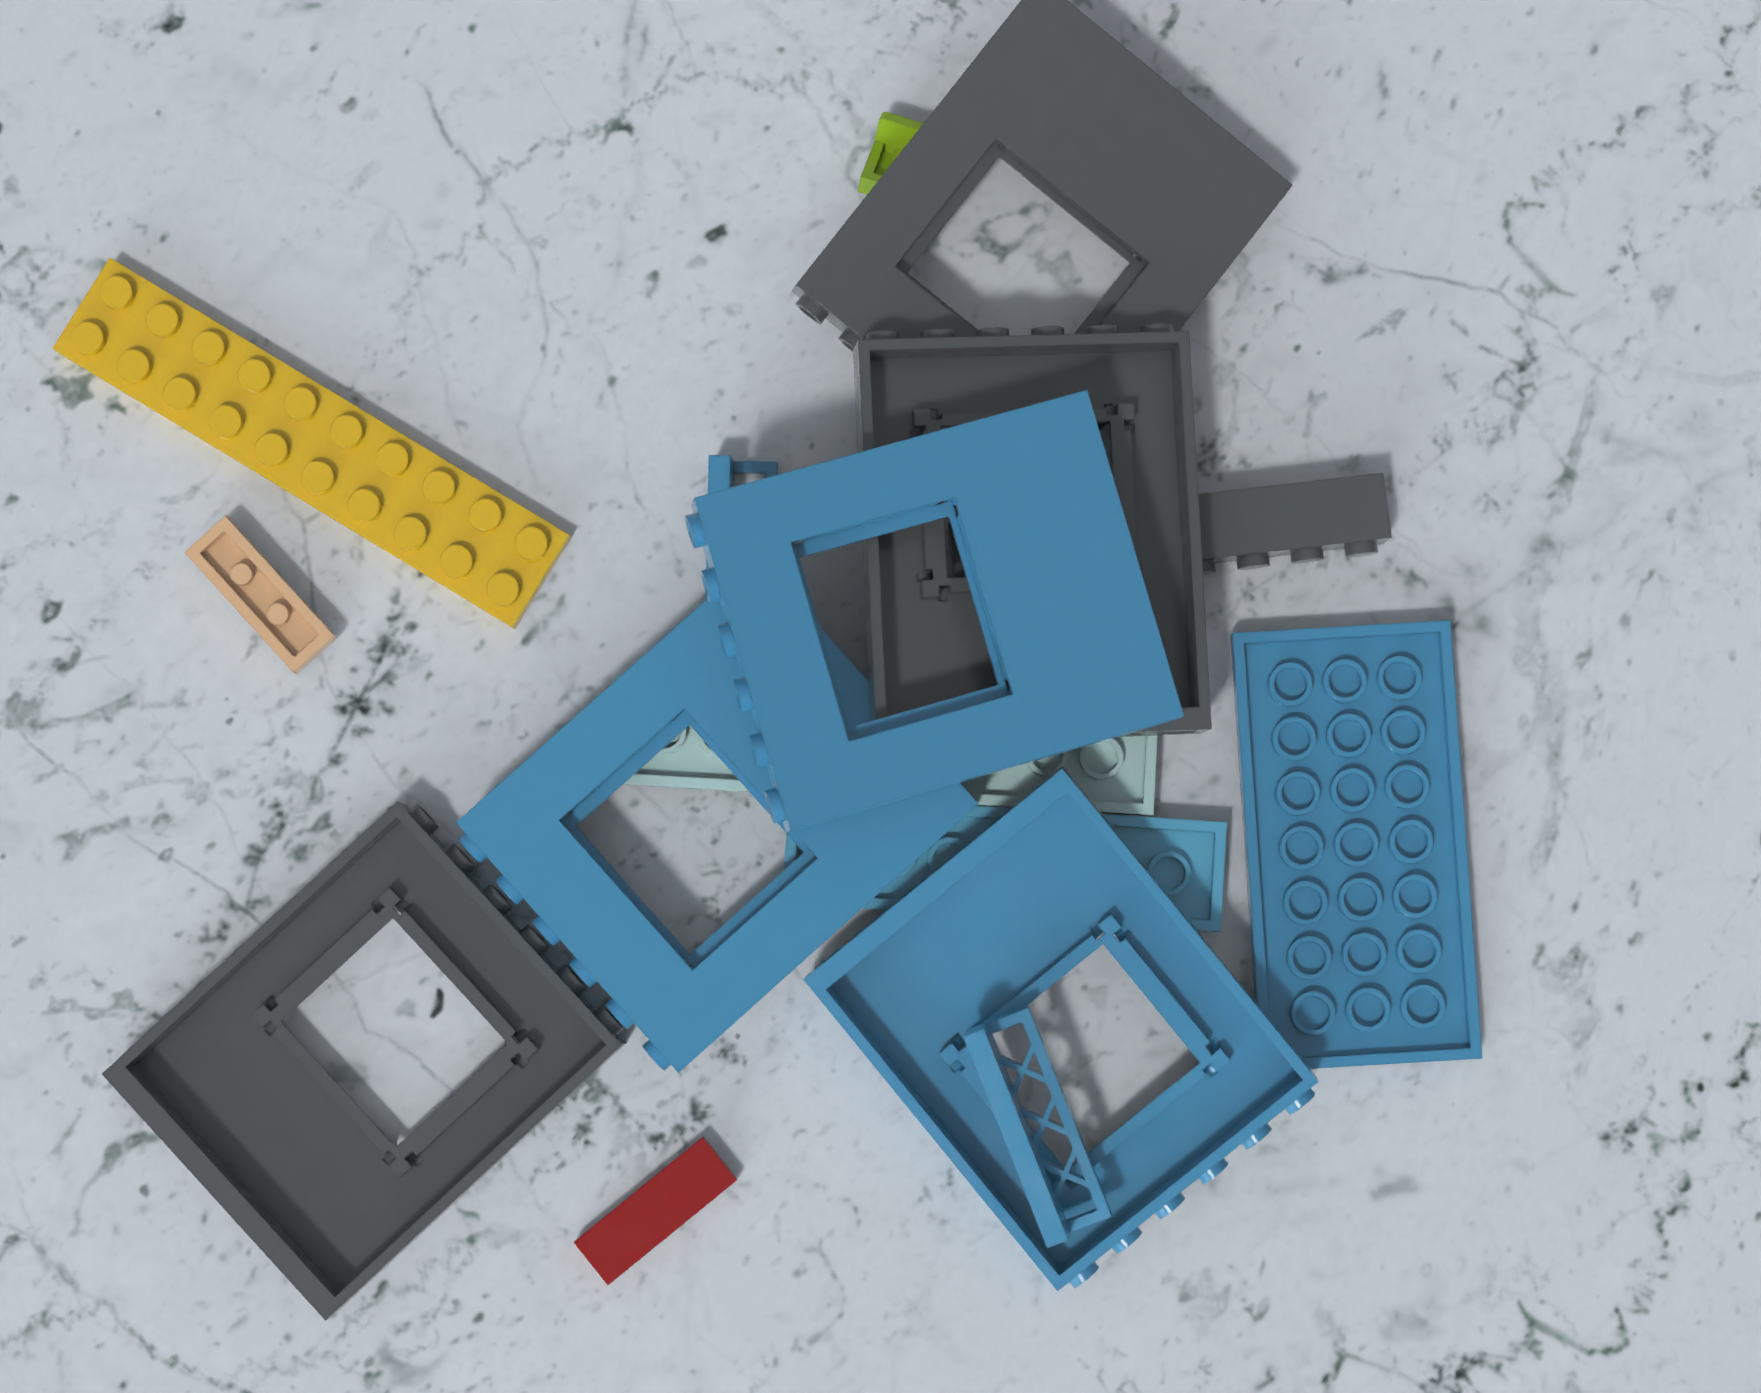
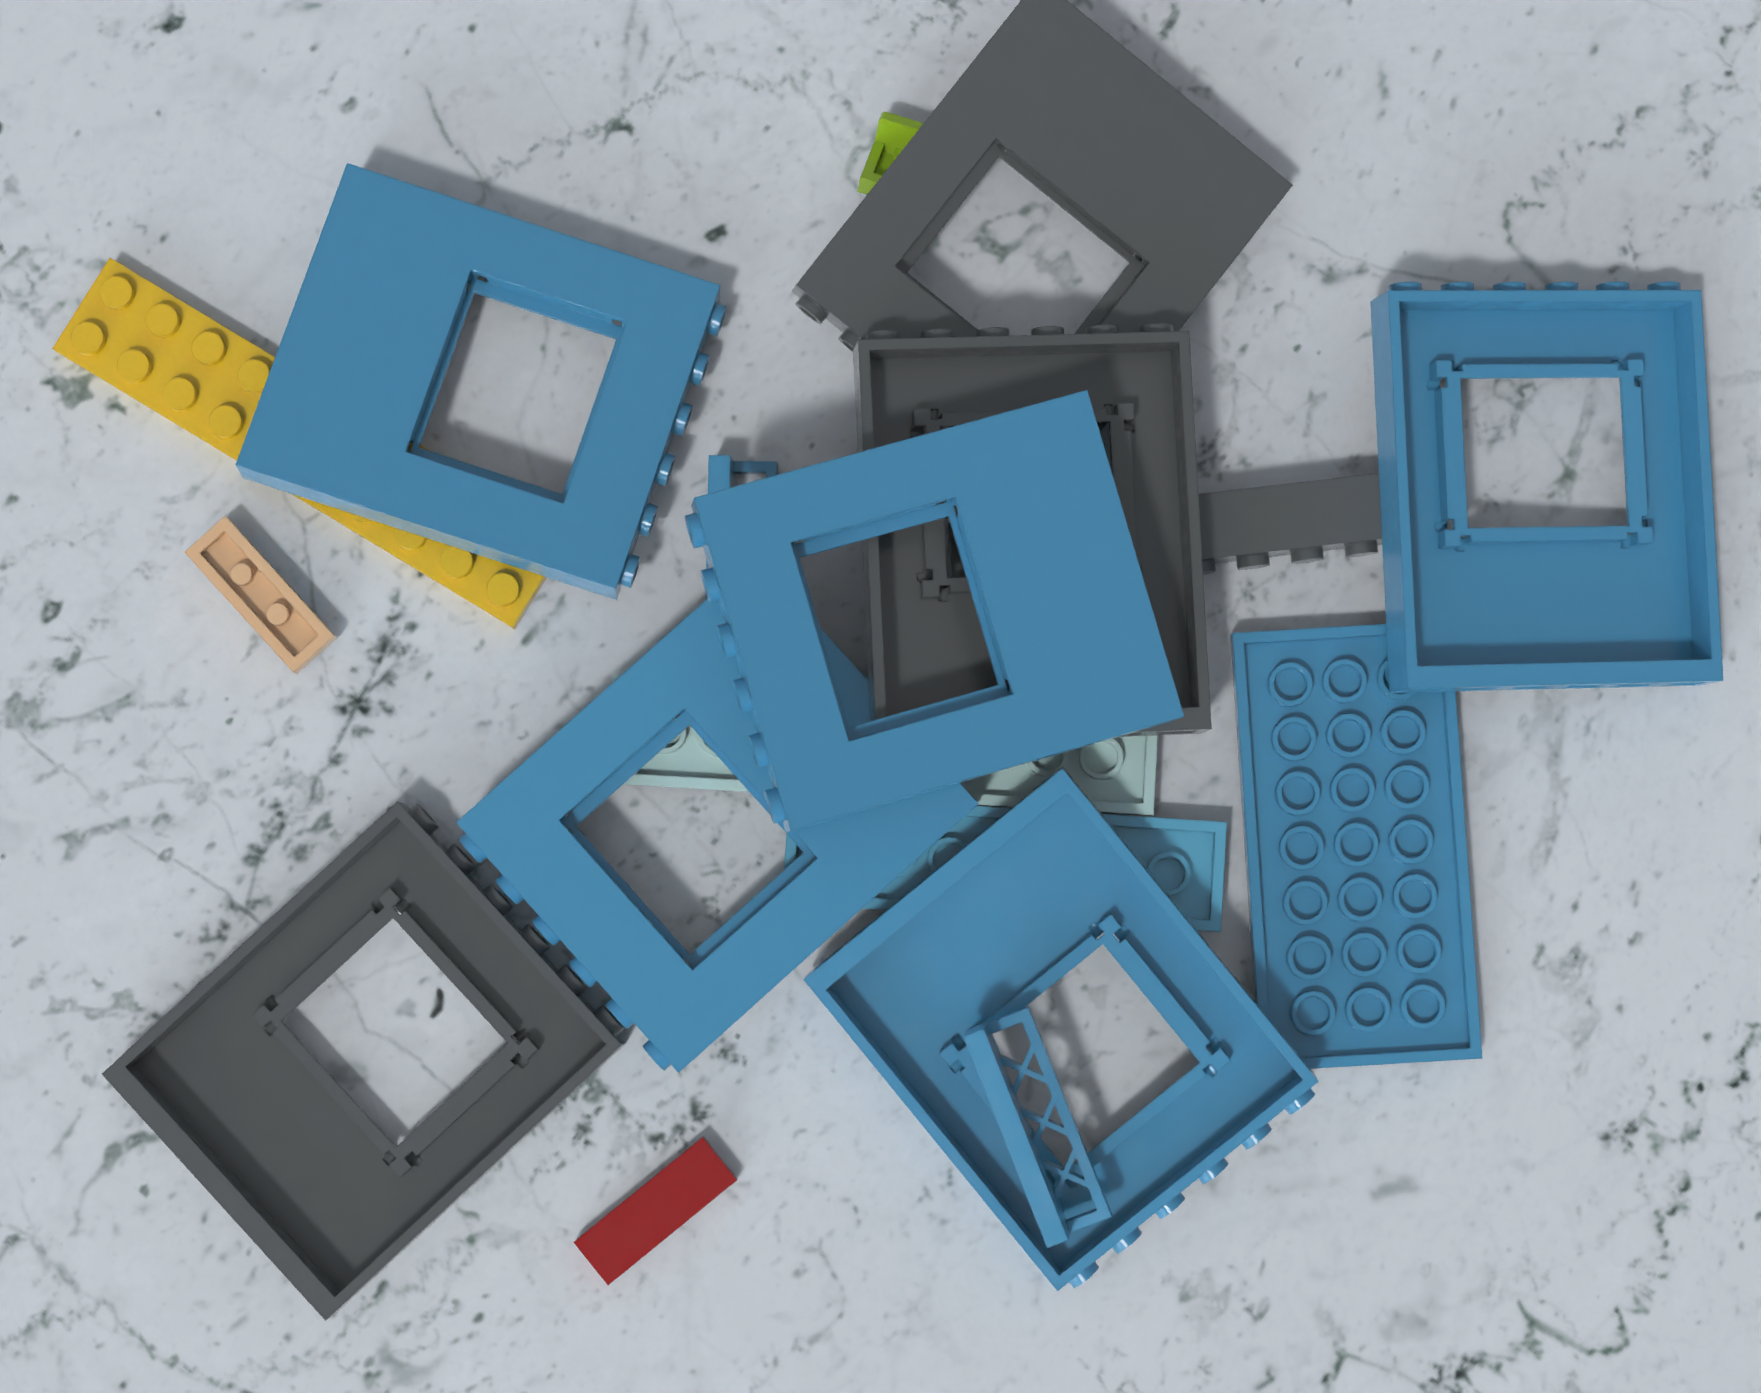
(377, 343): none -> dark azure panel
(1545, 600): none -> dark azure panel

